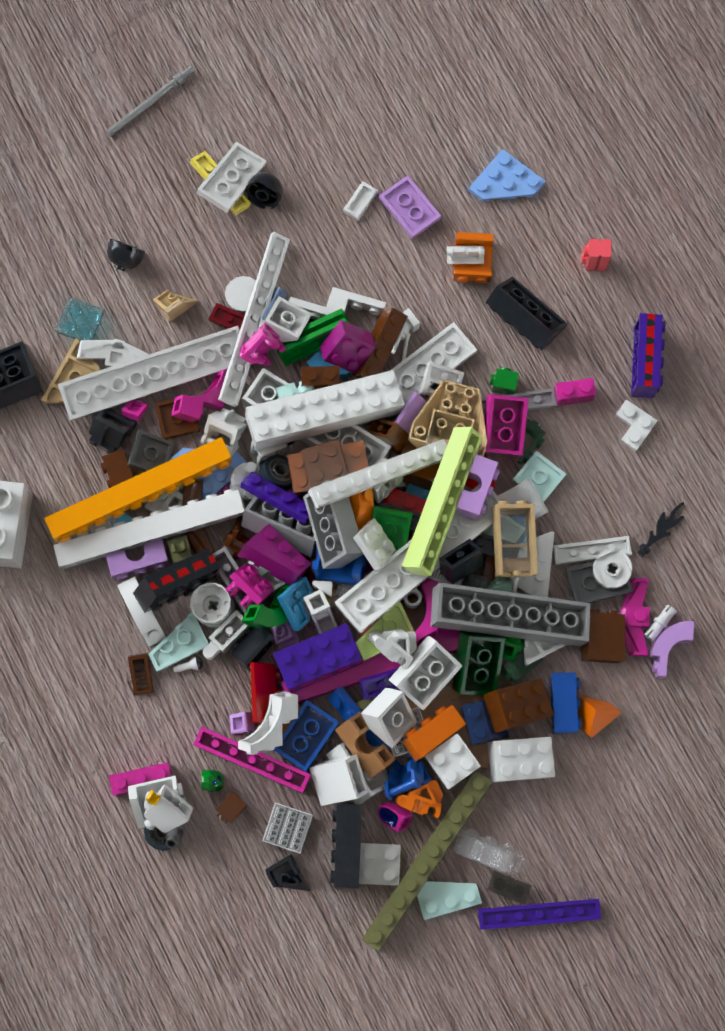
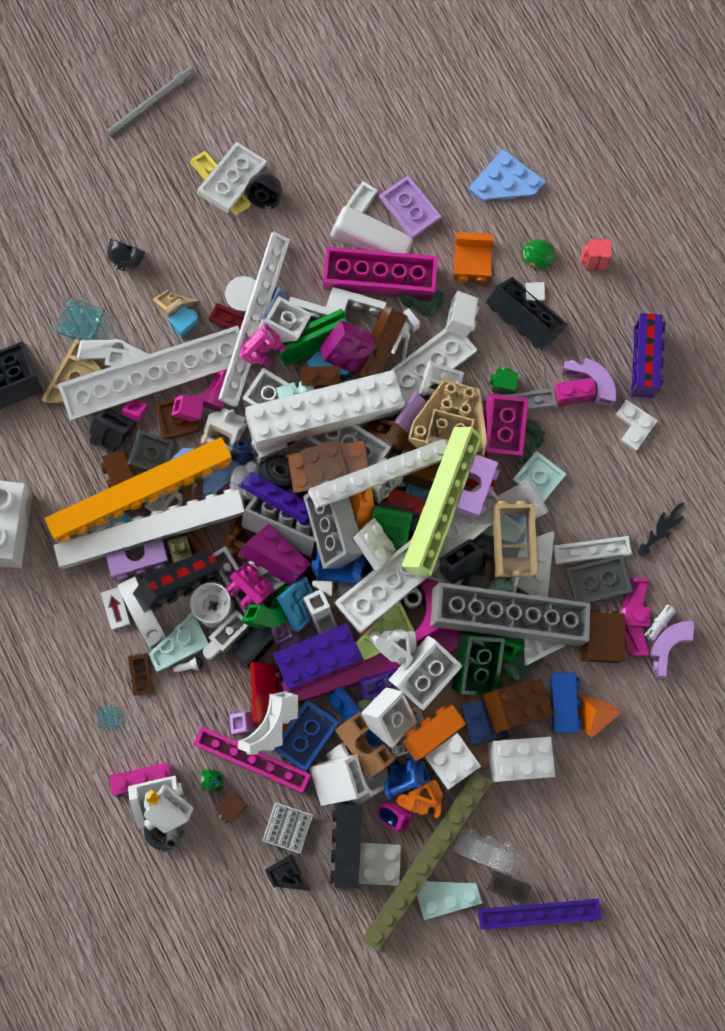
(108, 717): none -> clear light blue tile
(115, 608): none -> white tile
(183, 321): none -> medium azure brick
(242, 452): none -> dark blue brick
(368, 233): none -> white piece
(380, 272): none -> dark pink brick
(424, 309): none -> clear green bracket
(462, 314): none -> white brick
(465, 254): white hinge -> none
(536, 289): none -> white tile
(538, 254): none -> green hair
(603, 381): none -> lavender arch
(613, 558): white plate -> none

